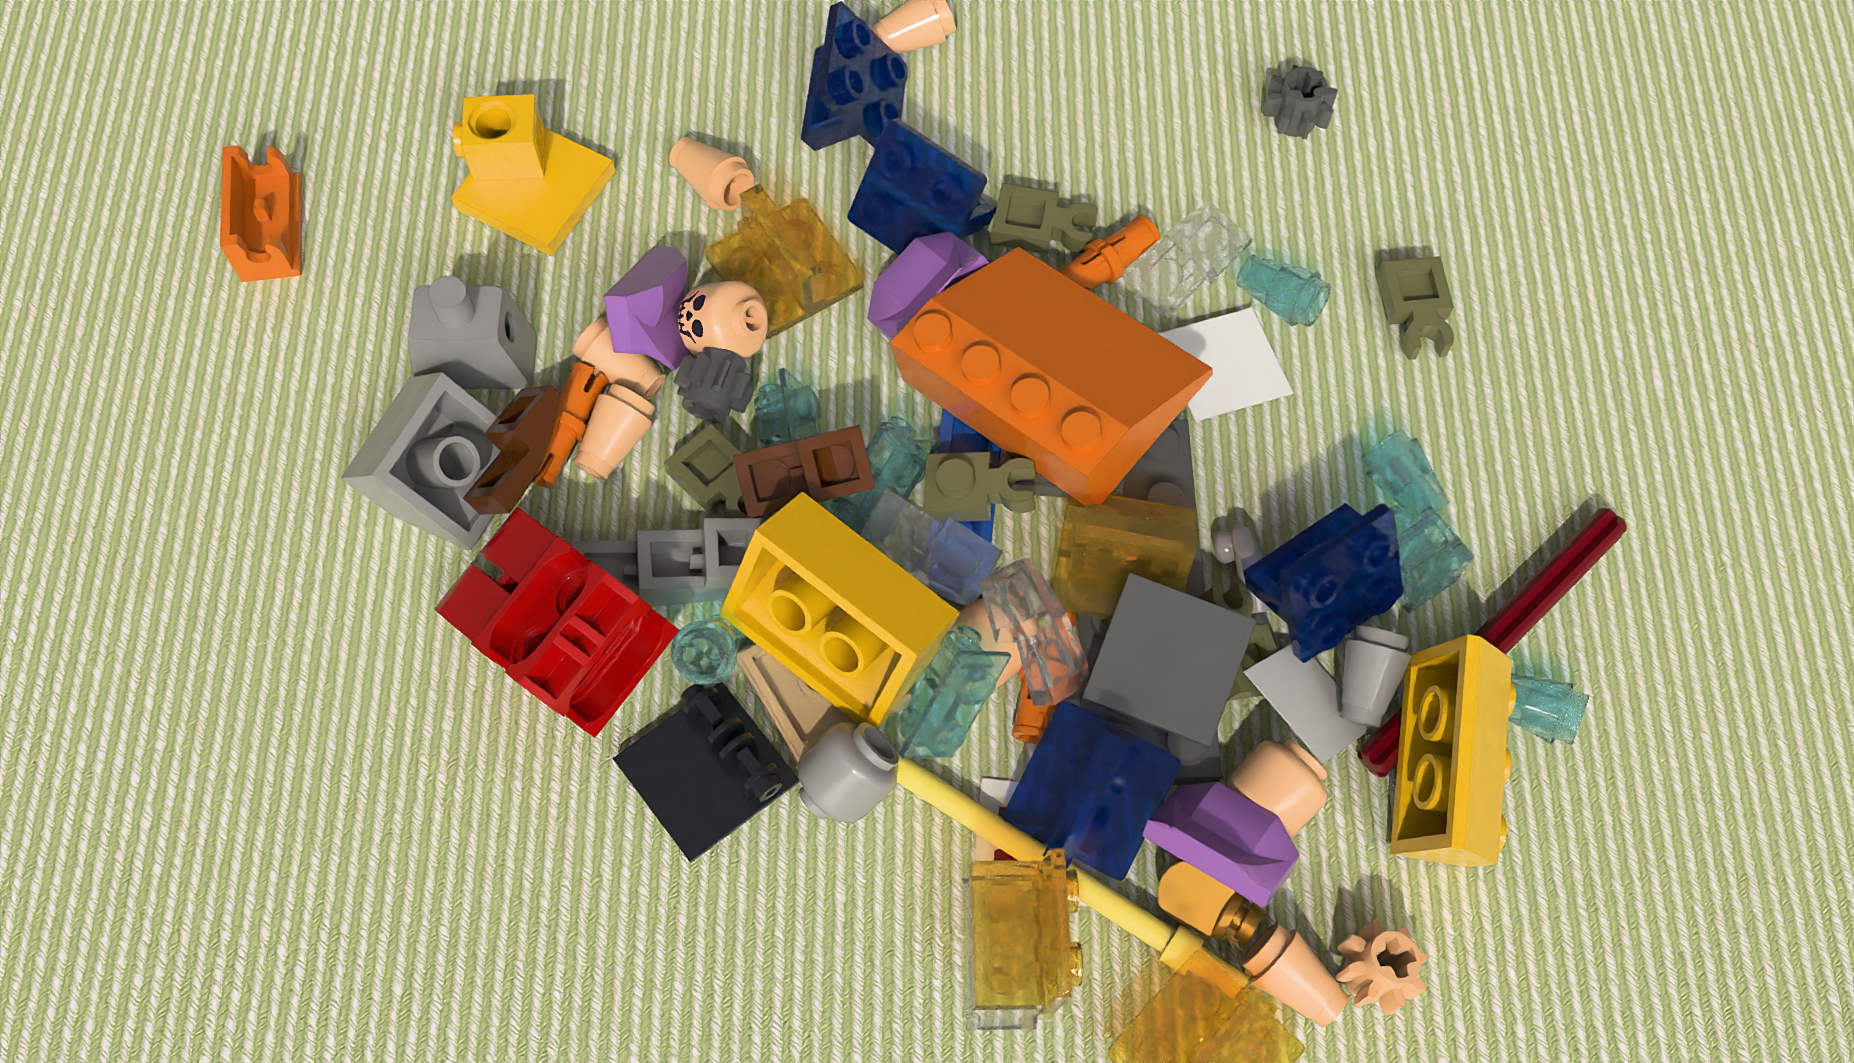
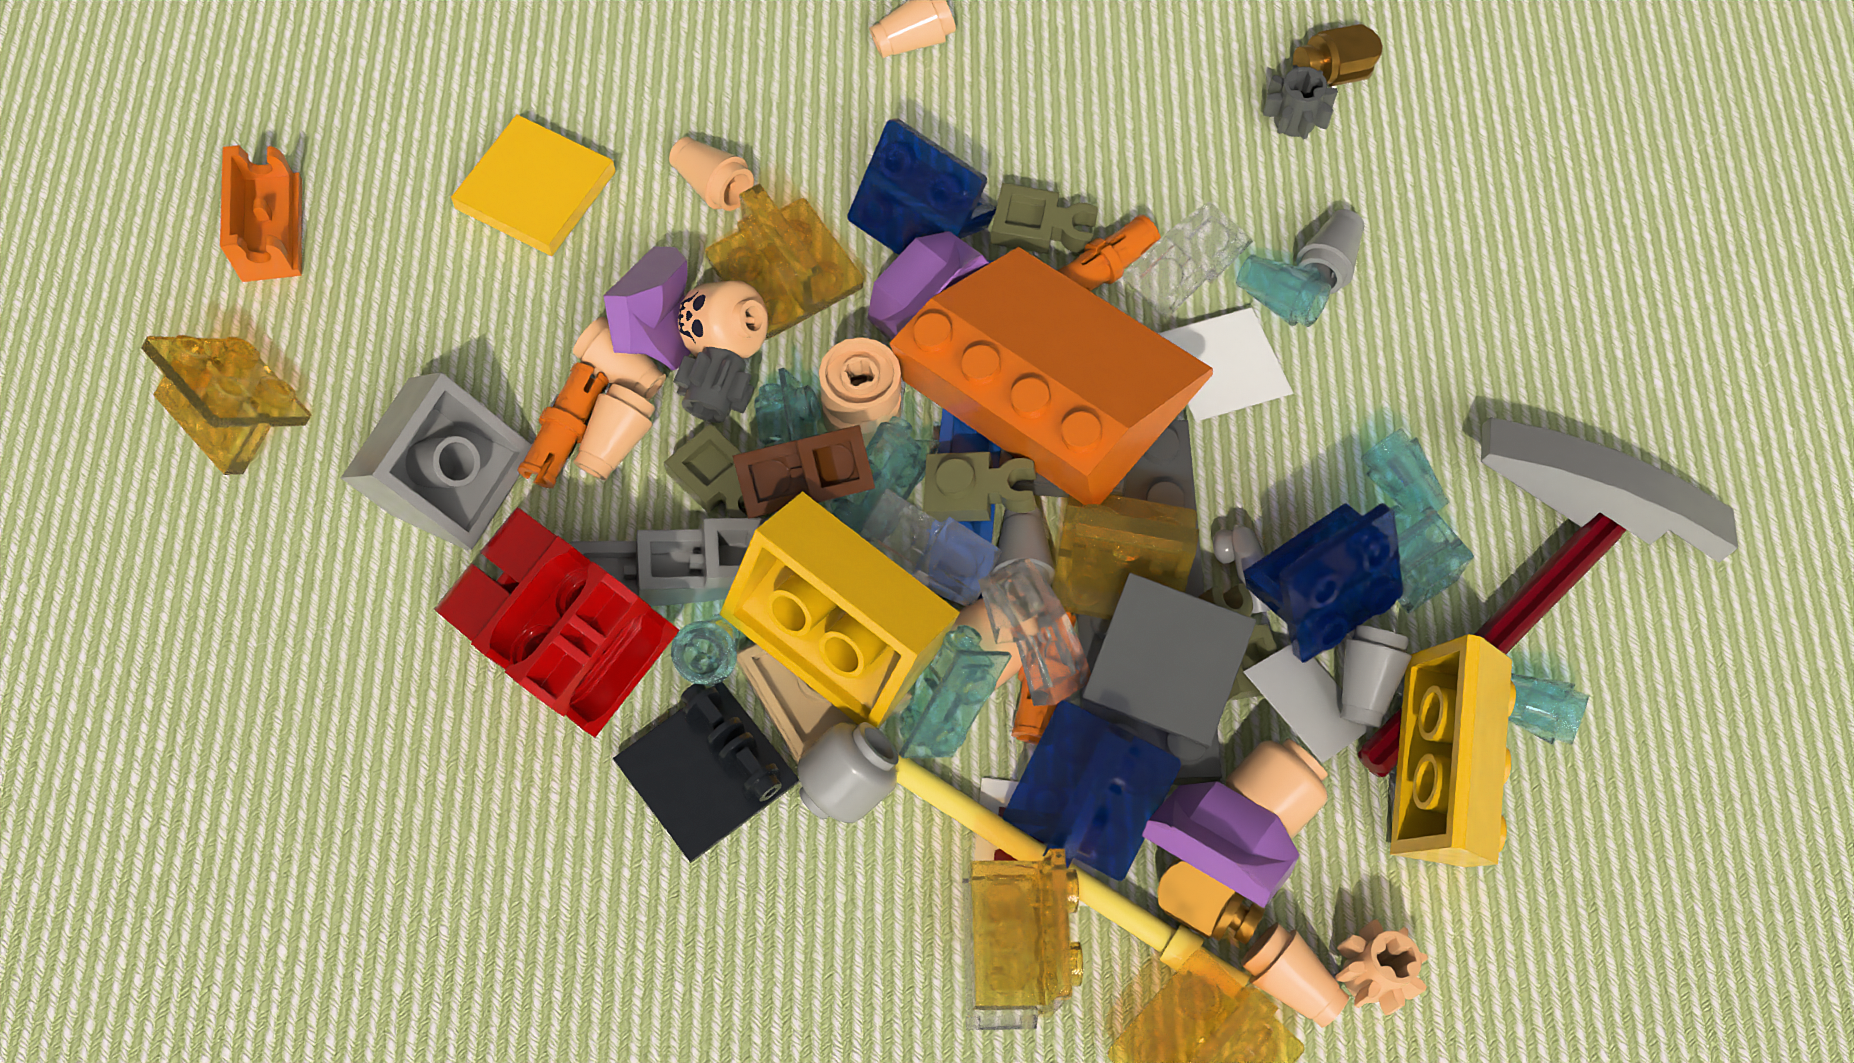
(222, 396): none -> clear yellow bracket
(471, 336): light grey torso -> none
(501, 137): yellow brick -> none
(523, 438): reddish brown slope -> none
(852, 84): clear blue bracket -> none
(859, 386): none -> light nougat wheel
(1025, 537): none -> light grey cone
(1334, 249): none -> light grey cone
(1341, 54): none -> pearl gold arm
(1418, 295): olive plate -> none
(1593, 479): none -> light grey slope

